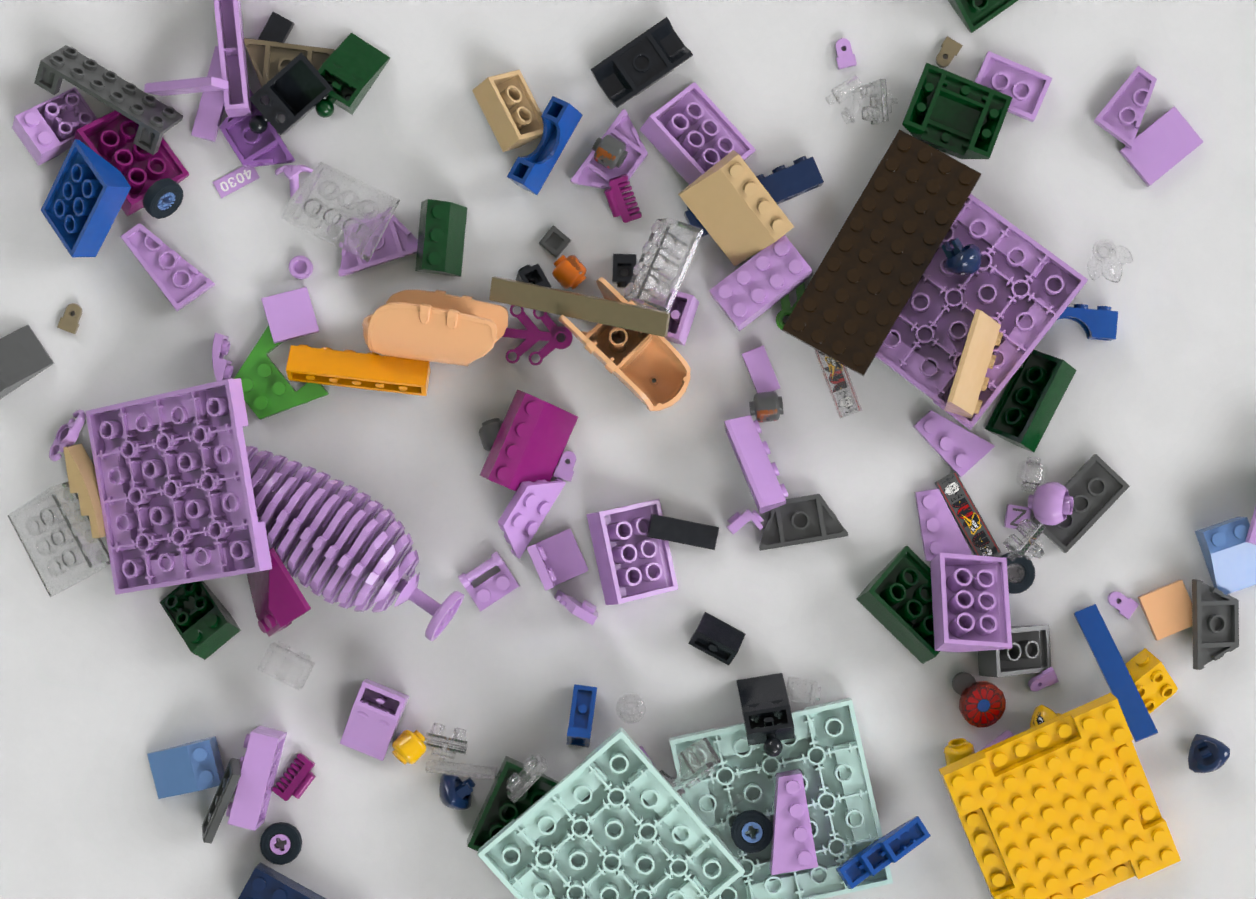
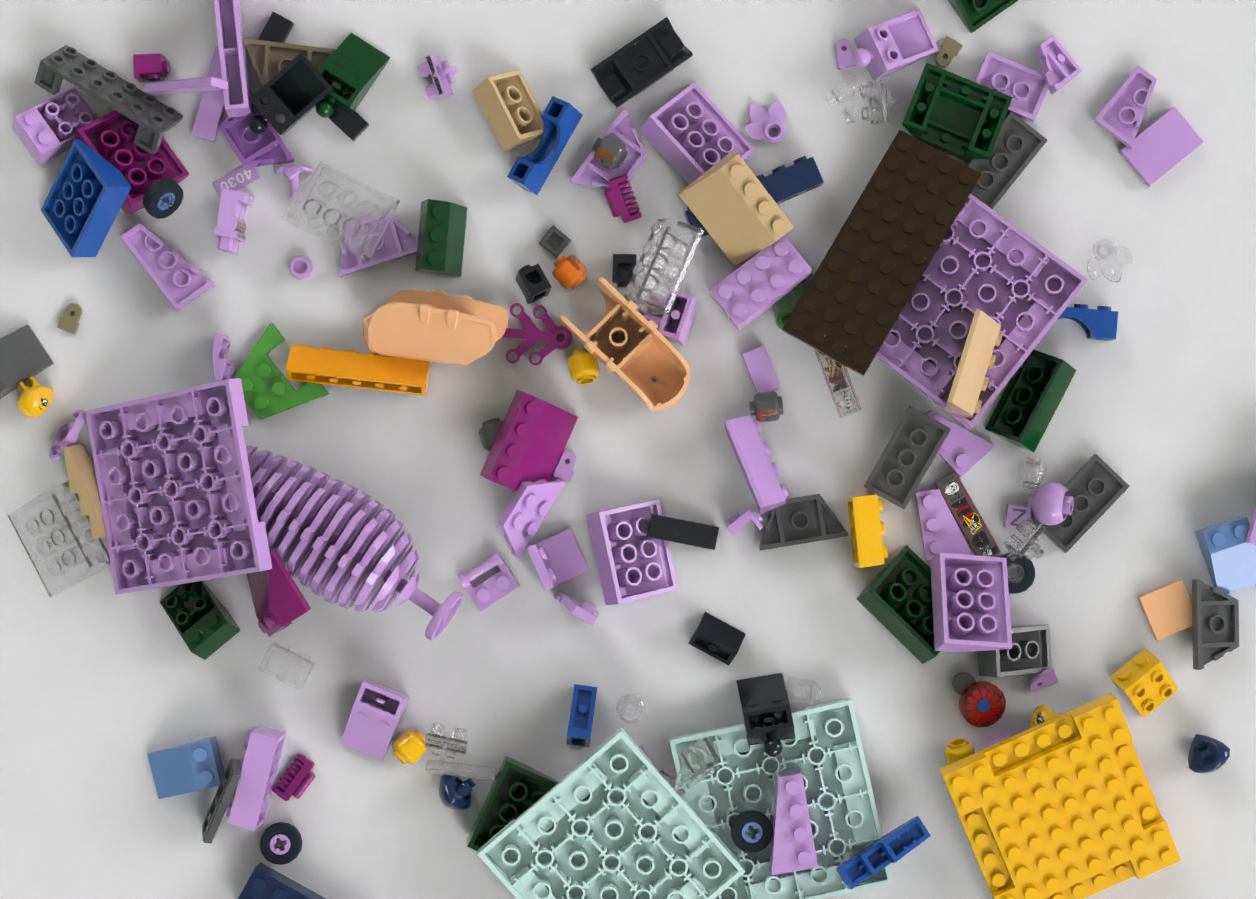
(34, 399): none -> yellow piece
(150, 67): none -> magenta brick
(231, 219): none -> lavender hips
(290, 315): lavender tile -> none
(351, 124): none -> black tile
(441, 75): none -> lavender hips
(521, 782): clear plate -> none
(580, 306): dark tan tile -> none
(583, 367): none -> yellow head
(764, 120): none -> lavender plate
(866, 530): none -> yellow slope
(894, 45): none -> lavender slope
(907, 457): none -> dark grey plate
(962, 259): dark blue piece -> none
(1010, 156): none -> dark grey plate
(1056, 64): none -> lavender wing
(1115, 672): blue tile -> none
(1125, 606): lavender piece -> none

